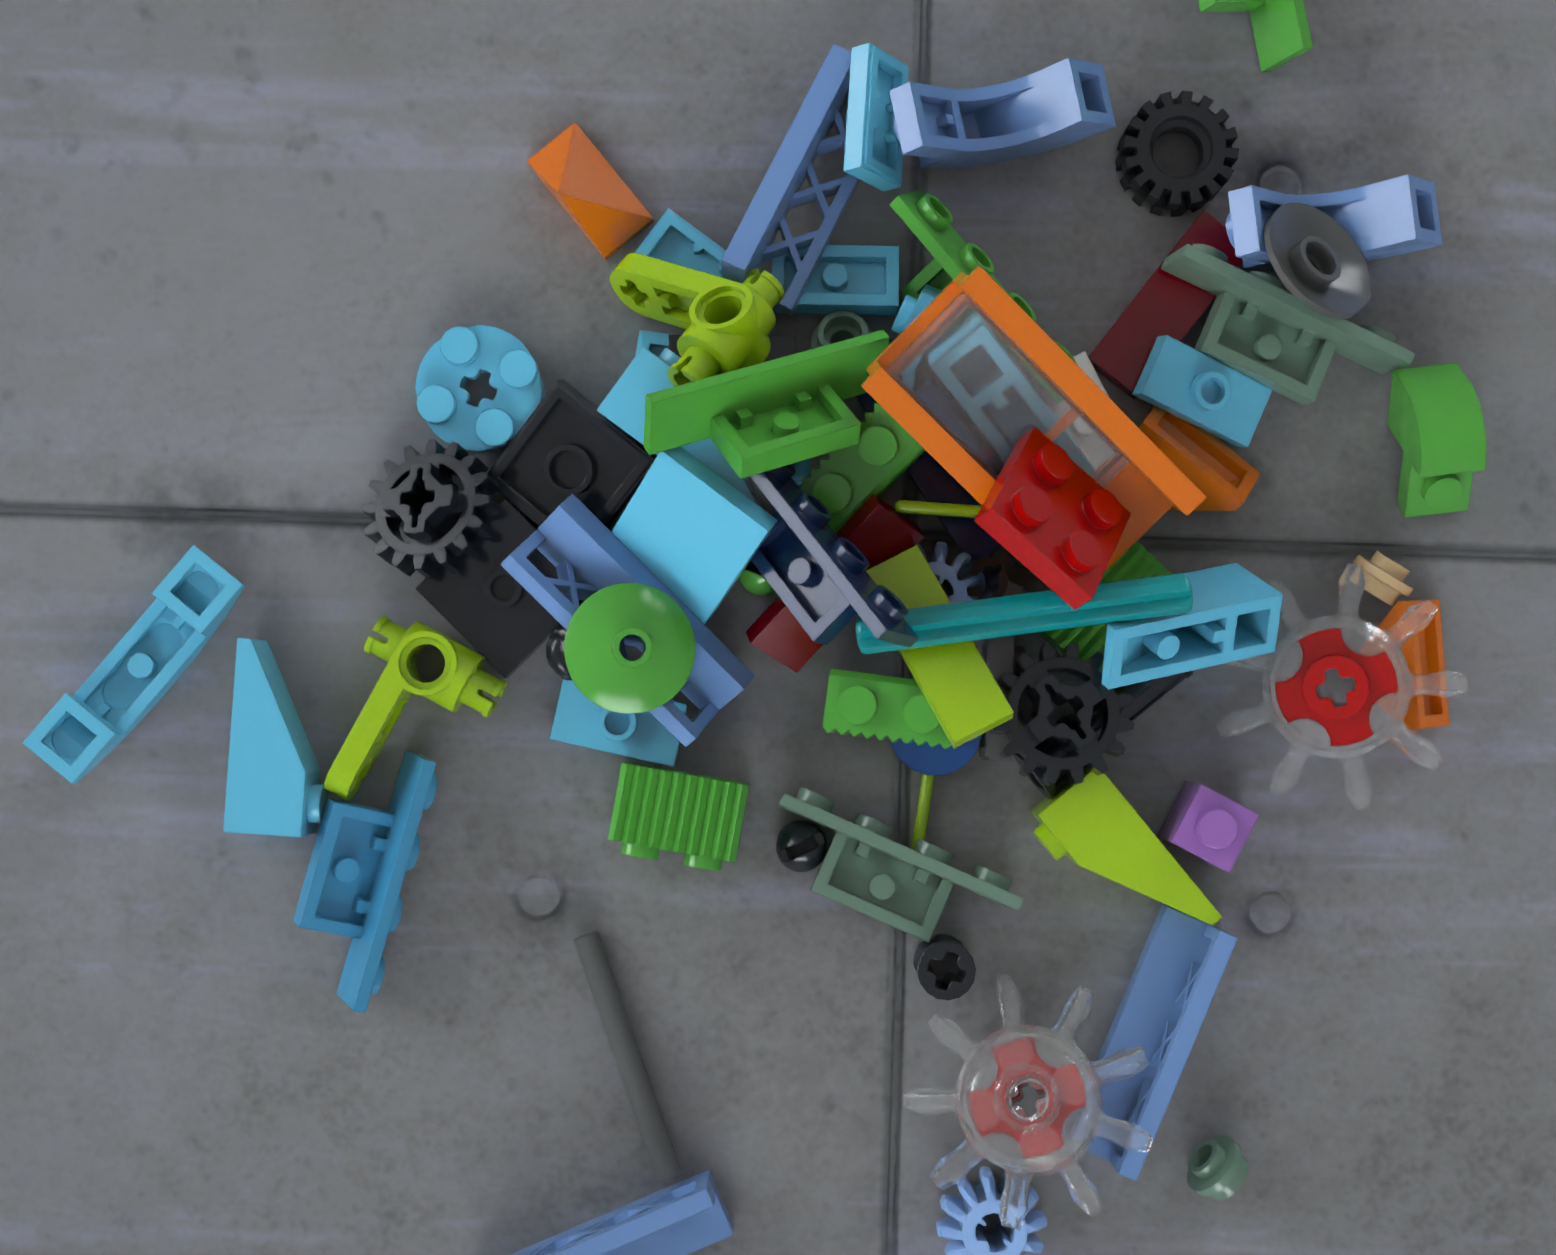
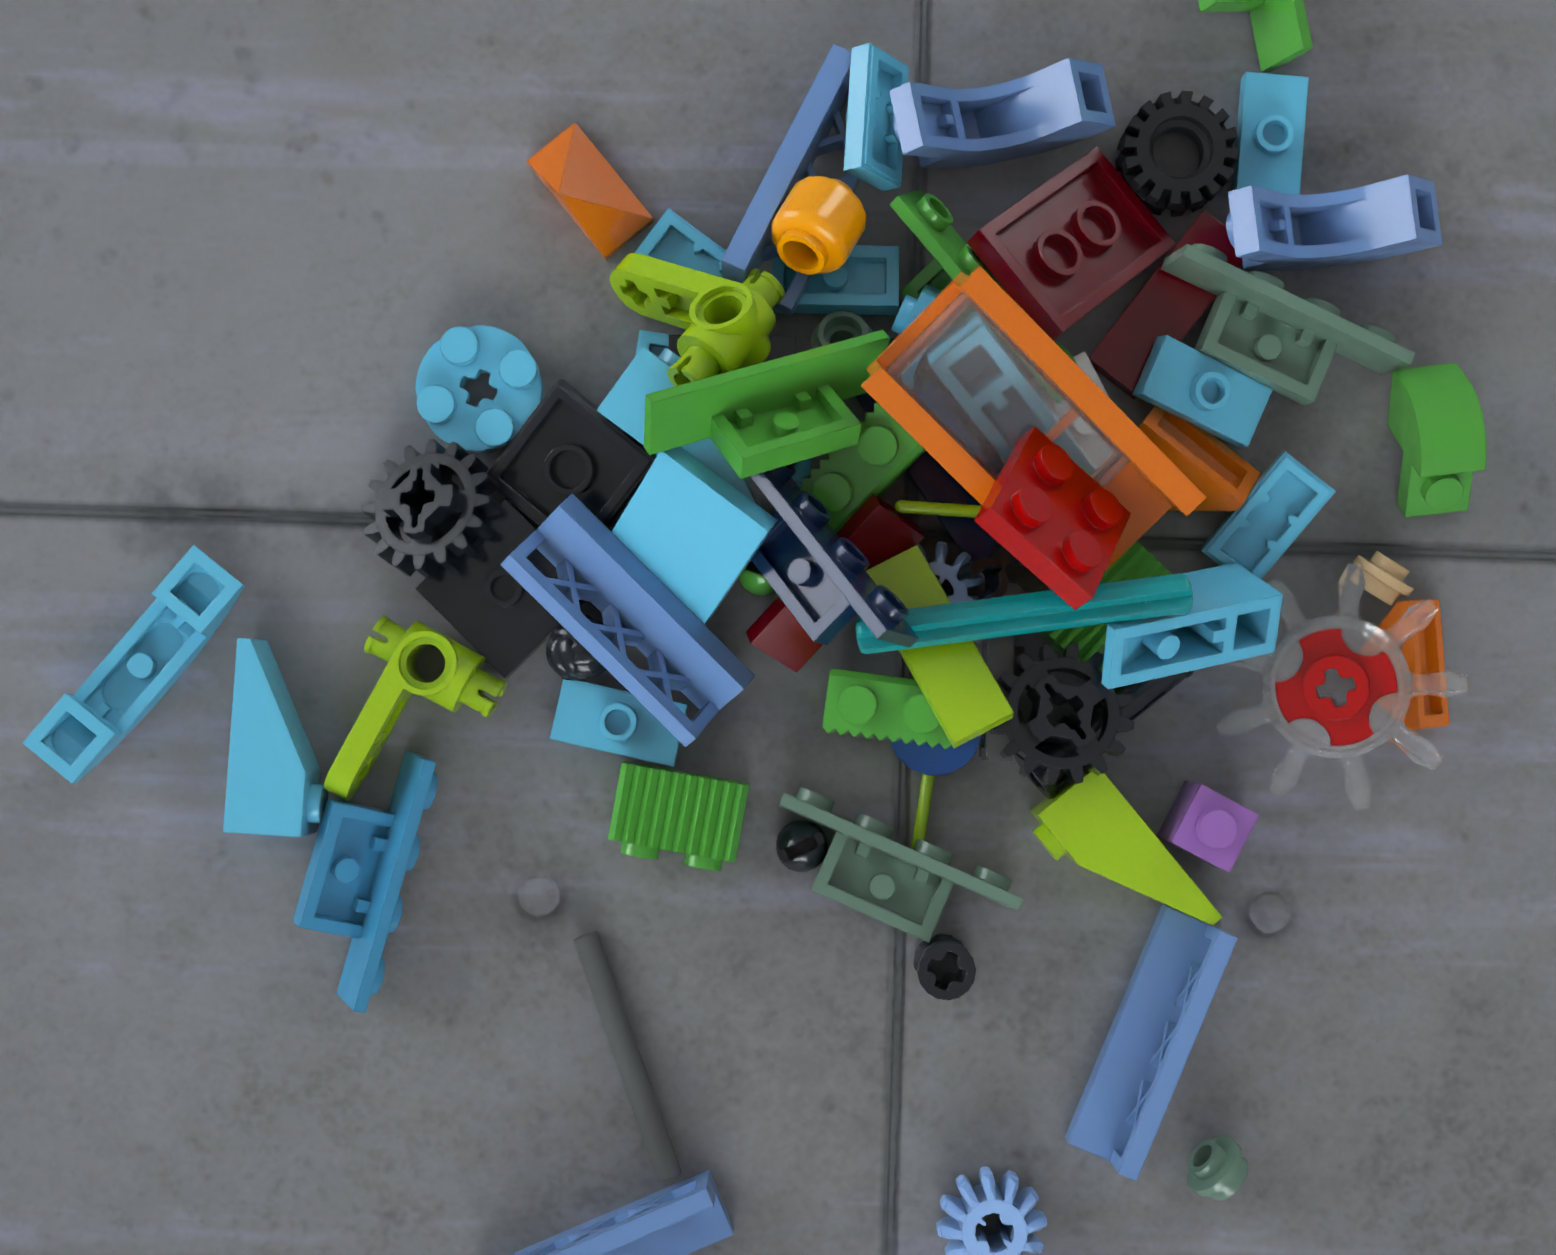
(595, 656): bright green dish -> none
(818, 225): none -> light orange head
(1065, 1119): clear gear -> none
(1071, 243): none -> dark red plate
(1270, 518): none -> medium azure plate
(1271, 132): none -> medium azure plate
(1317, 260): dark grey dish -> none

